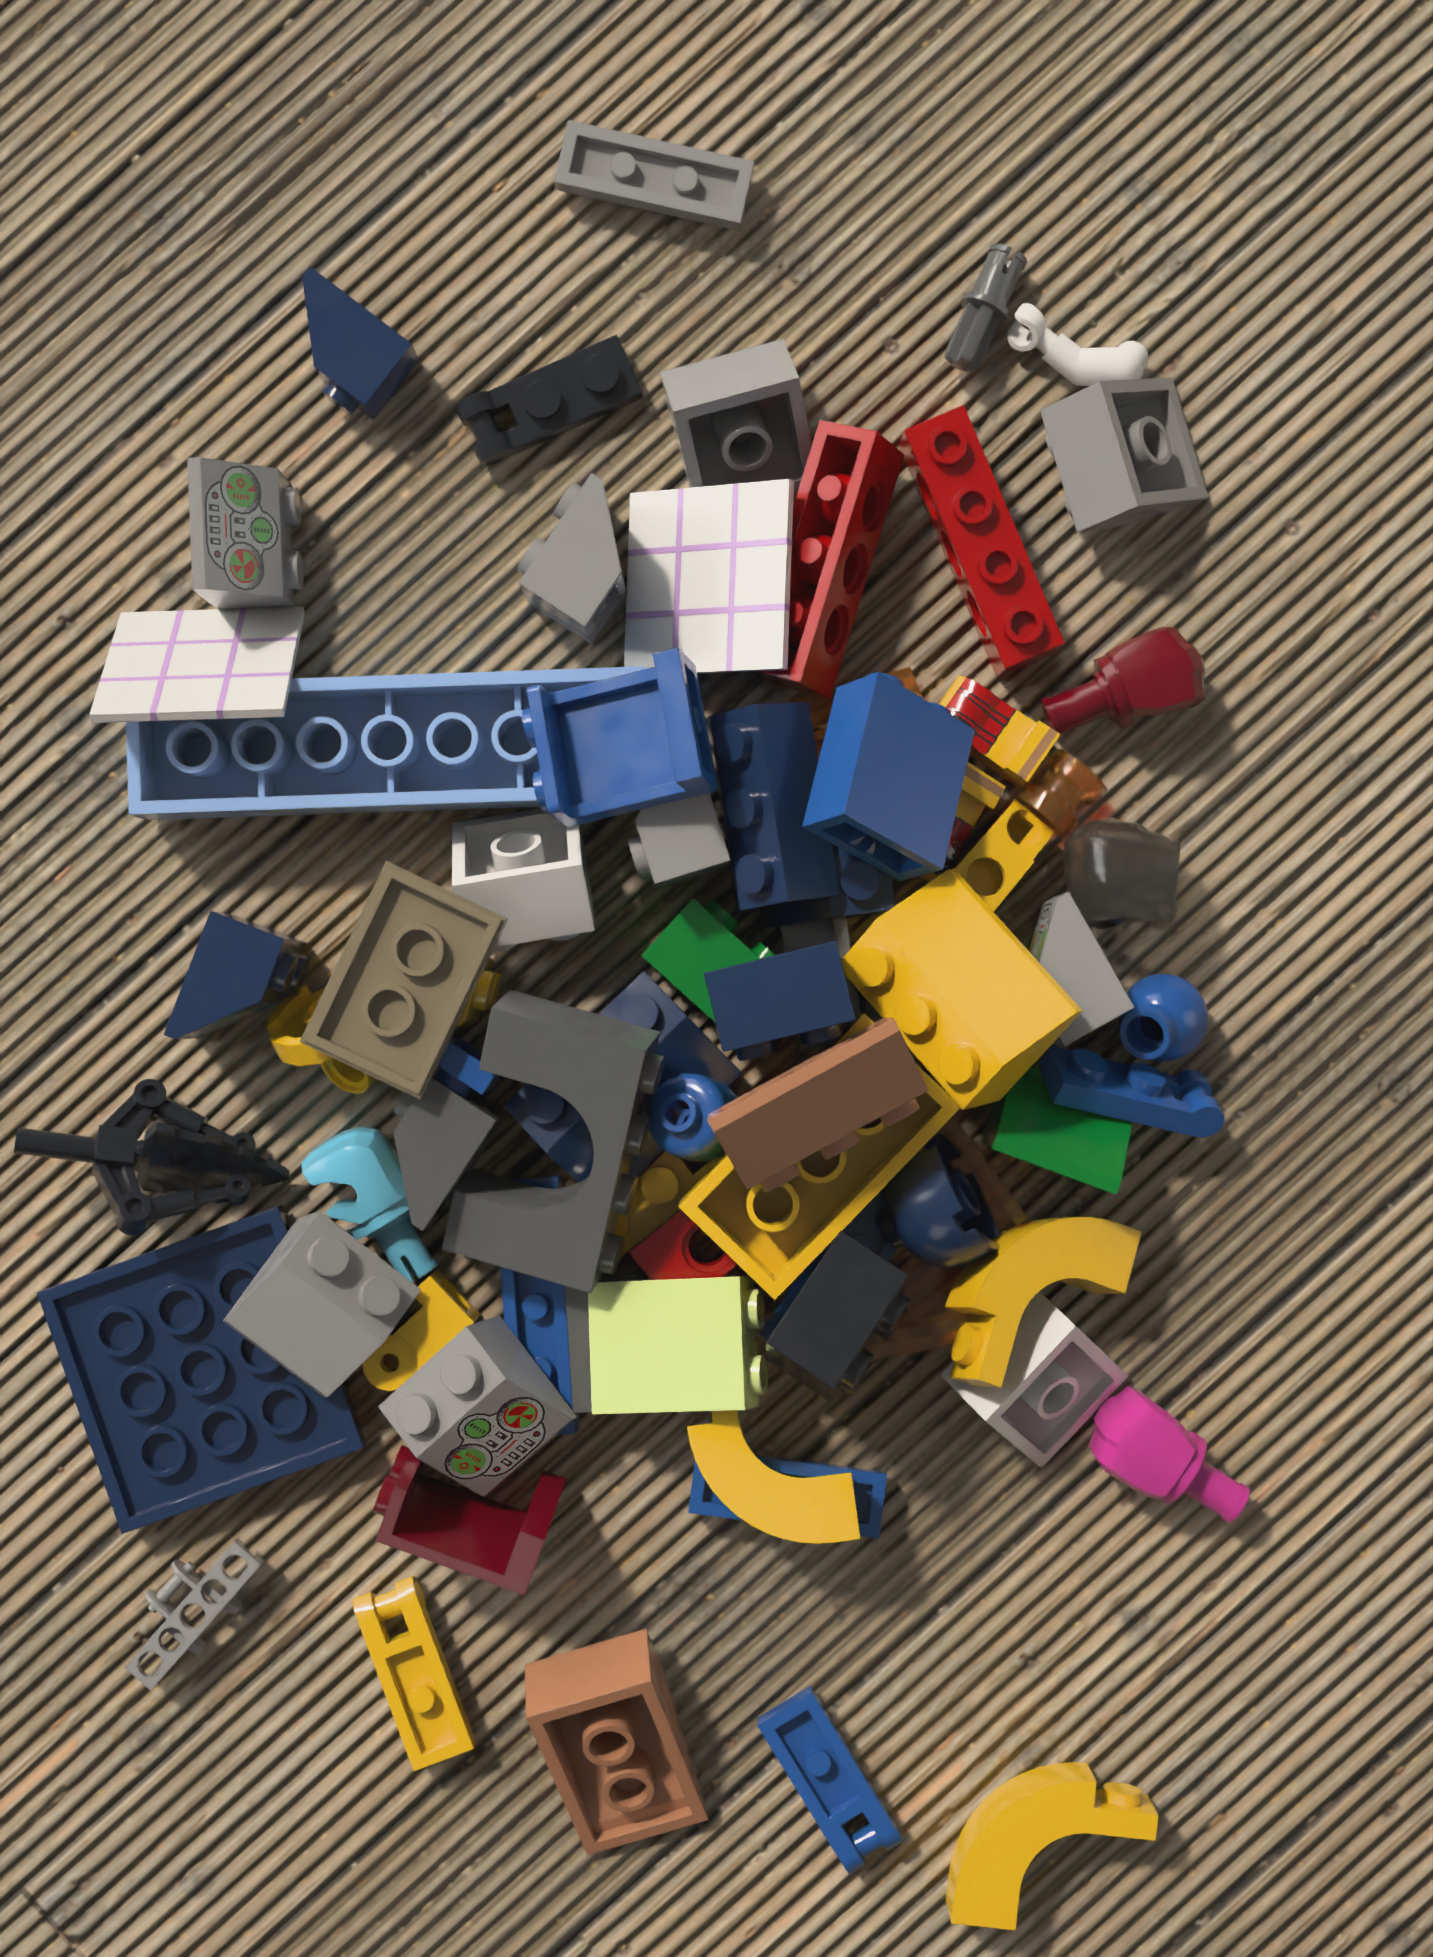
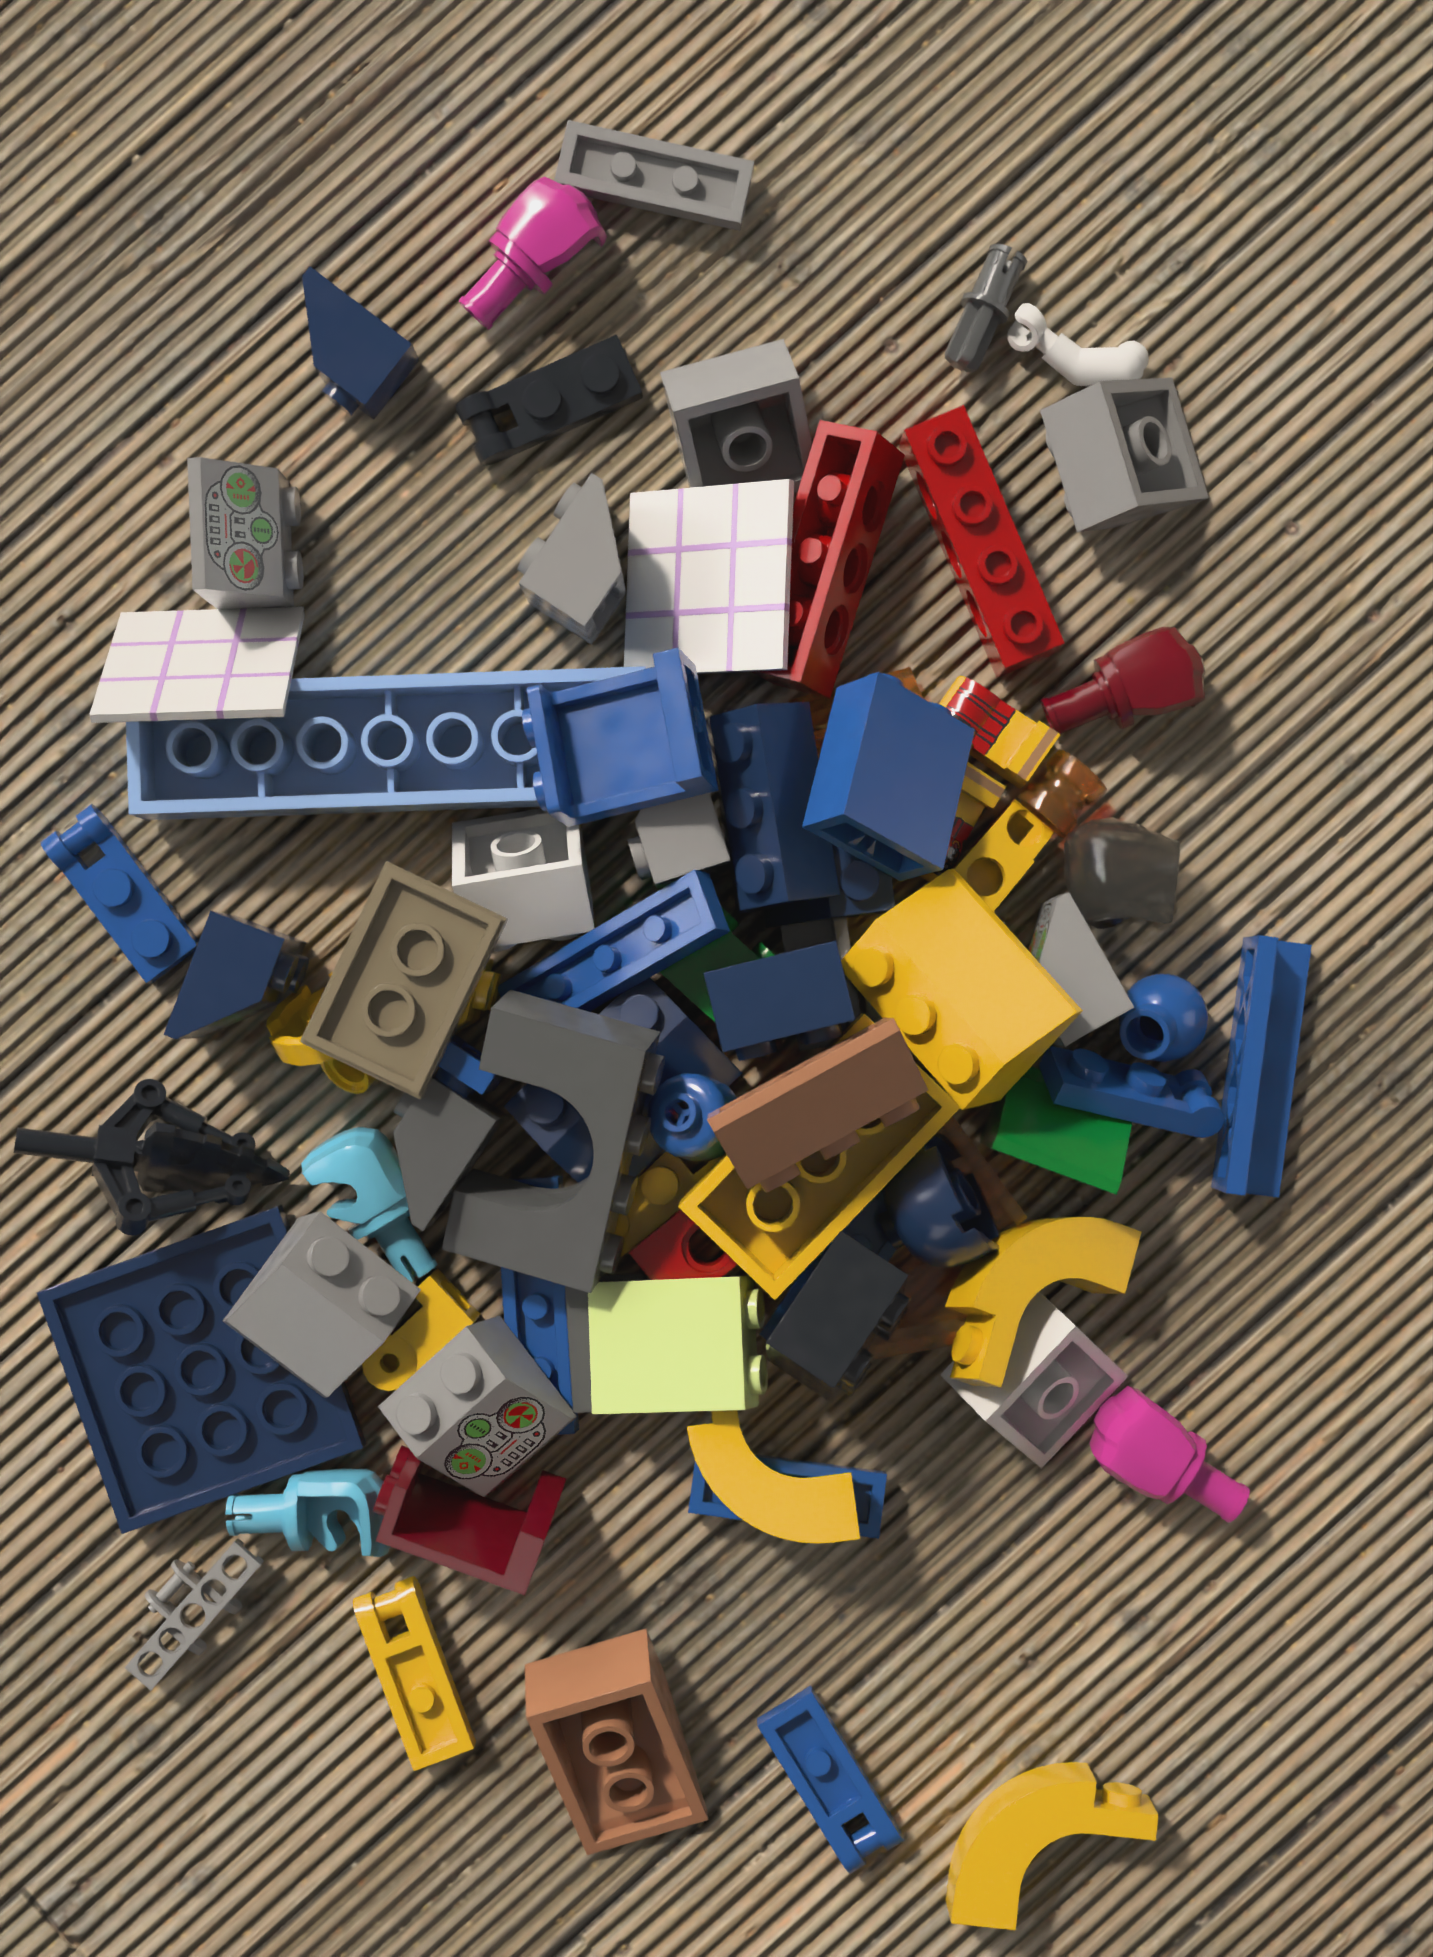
(122, 895): none -> blue plate
(310, 1510): none -> medium azure piece
(533, 237): none -> dark pink piece
(628, 946): none -> blue plate
(1261, 1066): none -> blue fence

